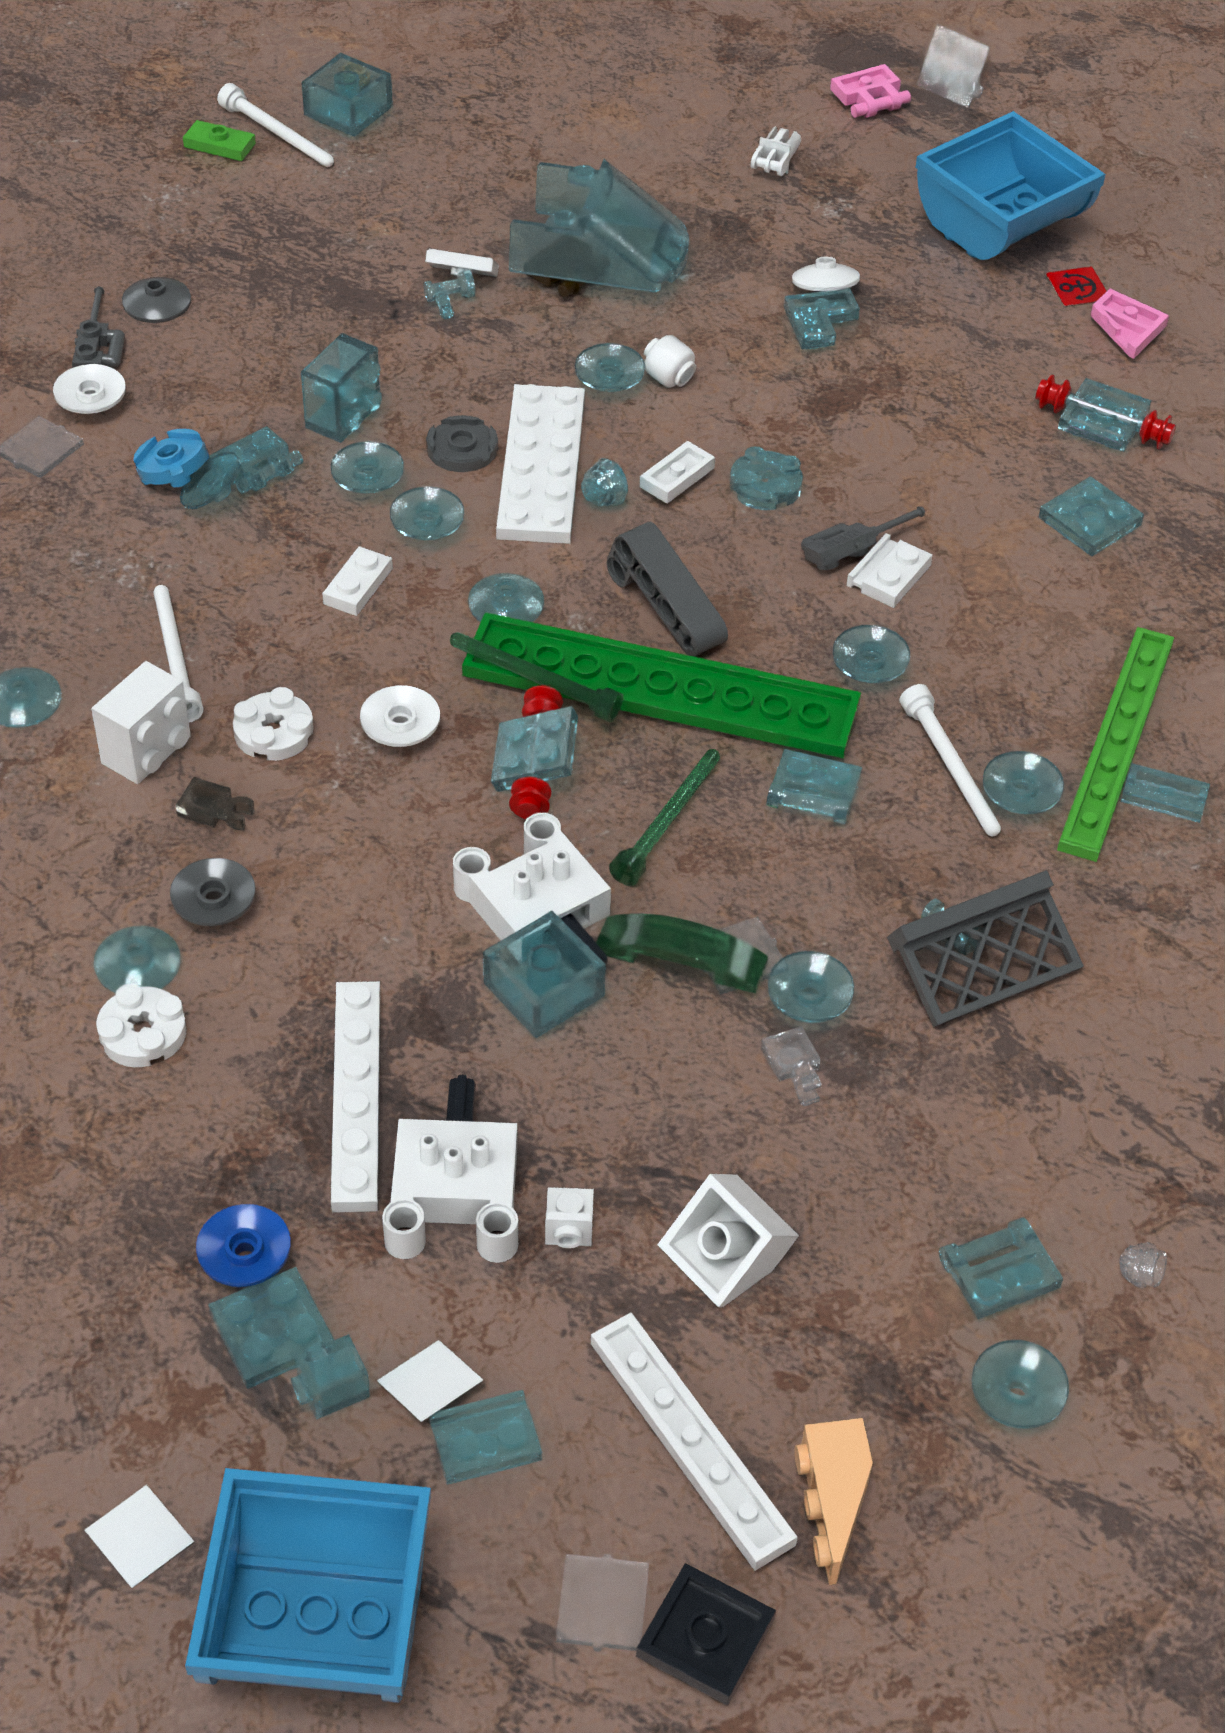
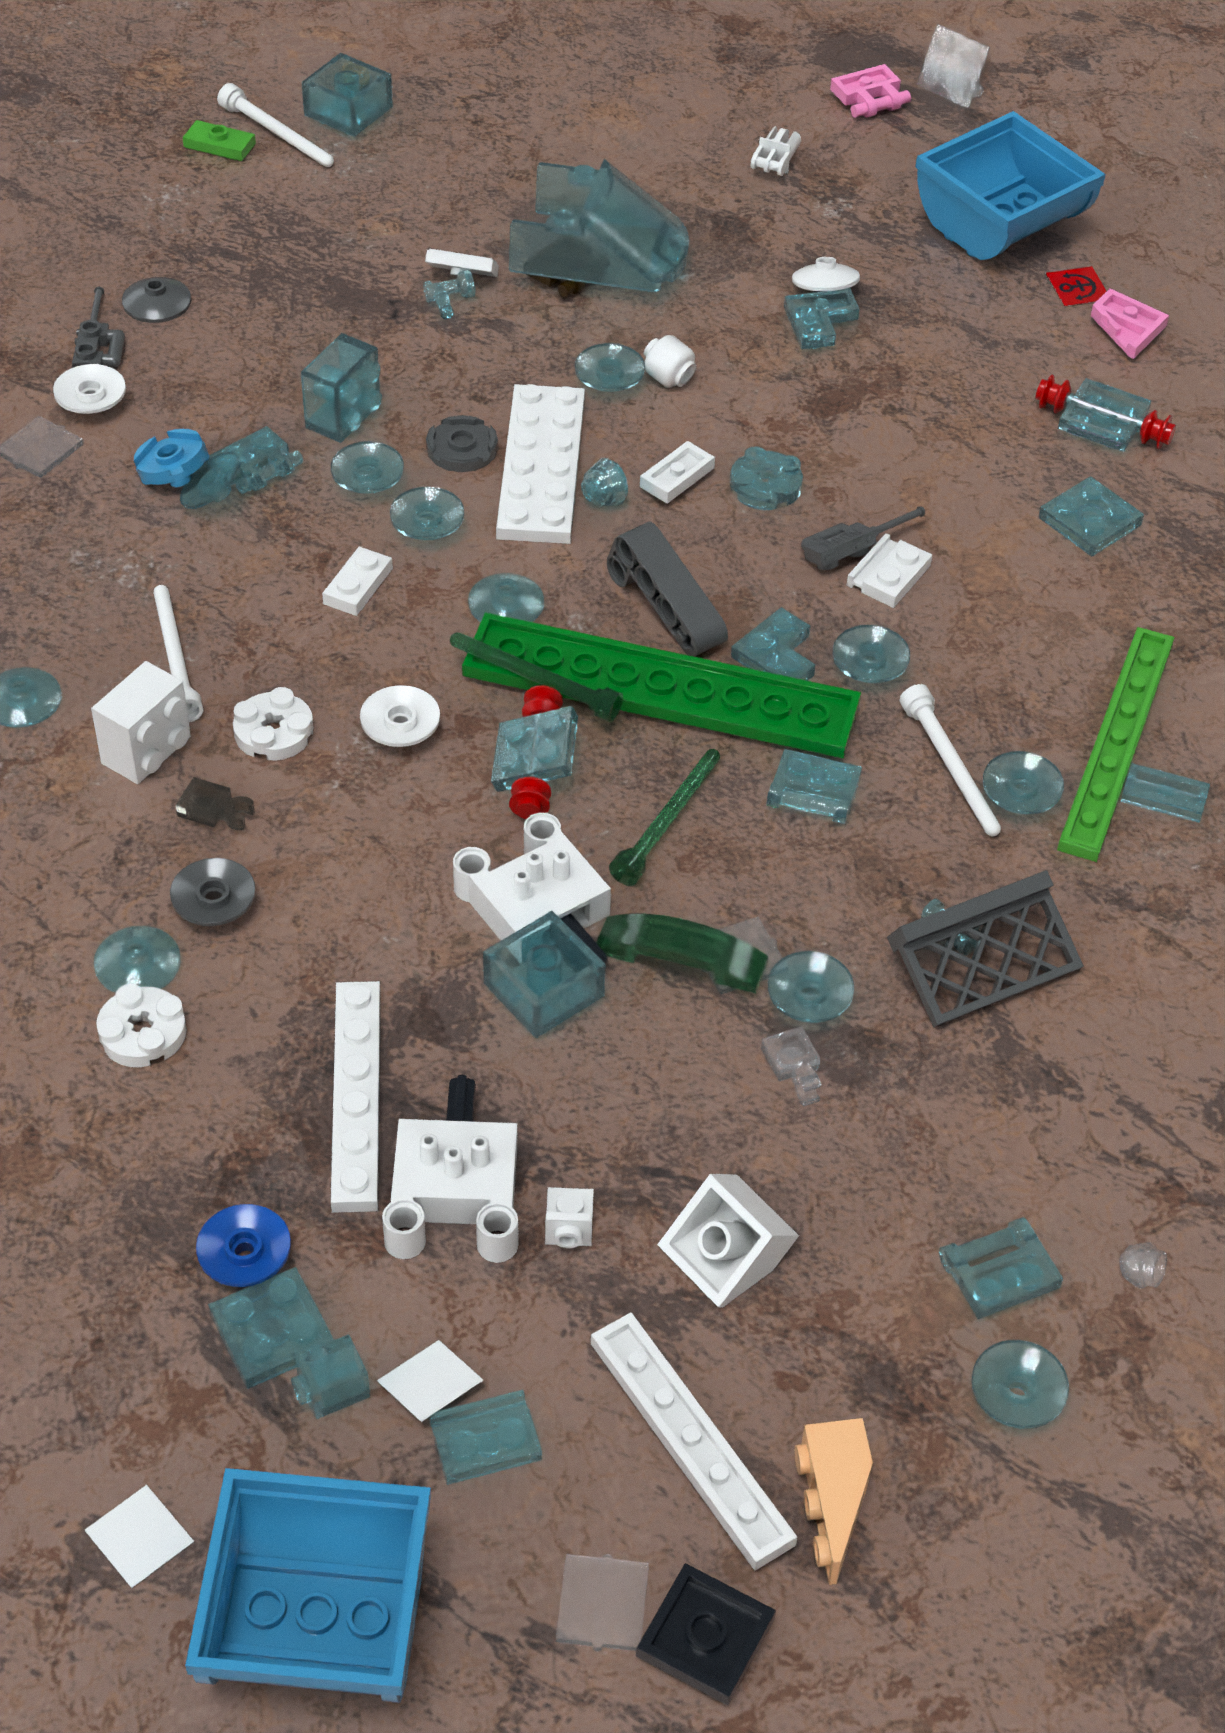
(772, 644): none -> clear light blue plate

